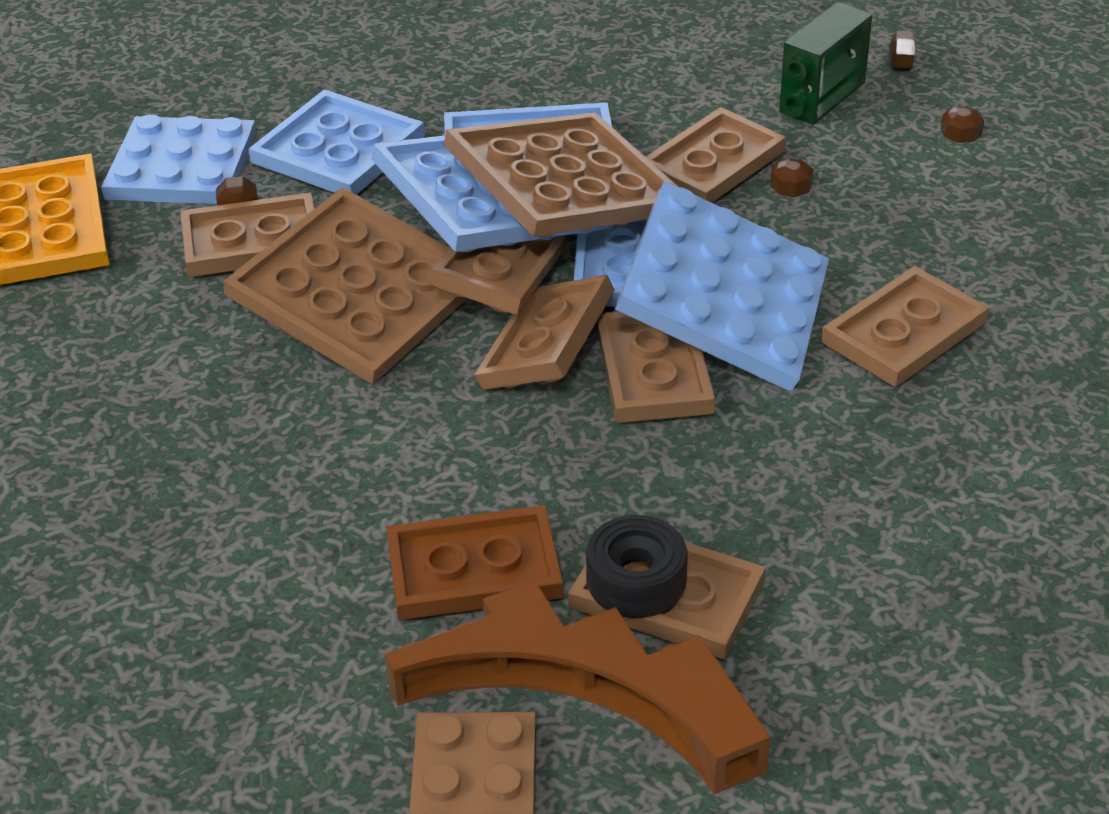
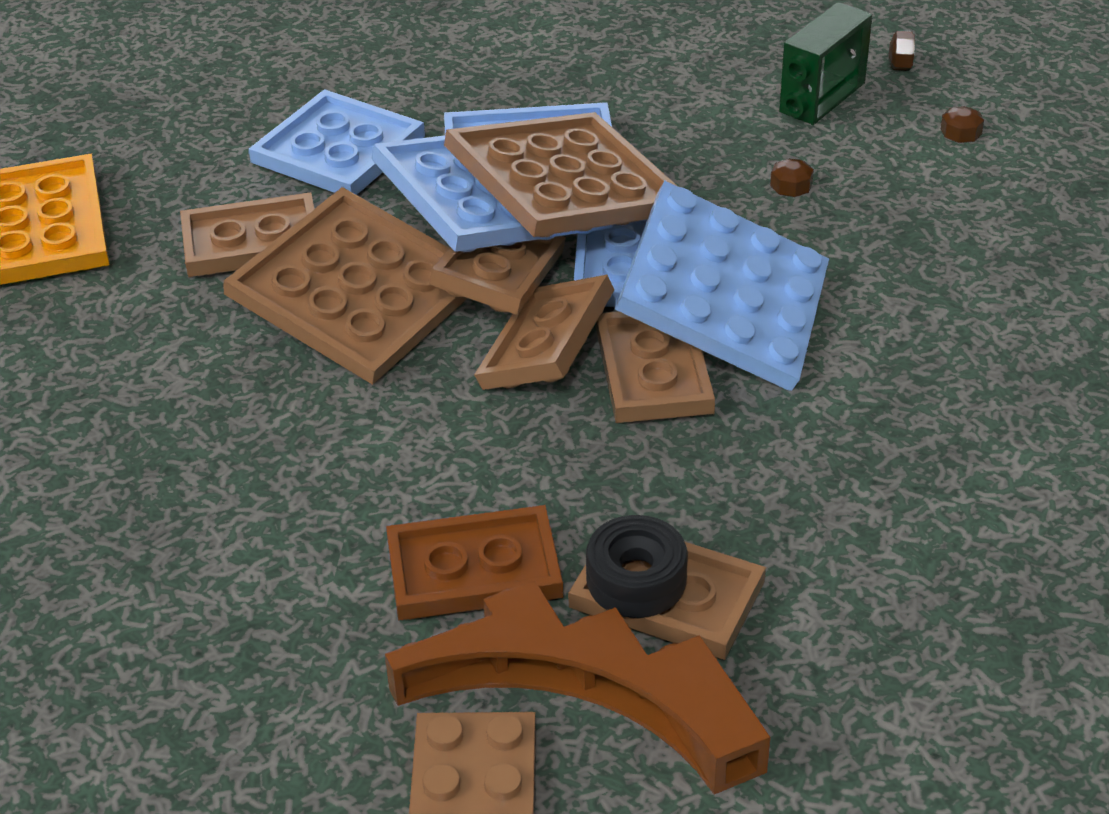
(178, 159): light blue plate -> none
(235, 191): reddish brown tile -> none
(717, 153): medium nougat plate -> none
(905, 325): medium nougat plate -> none

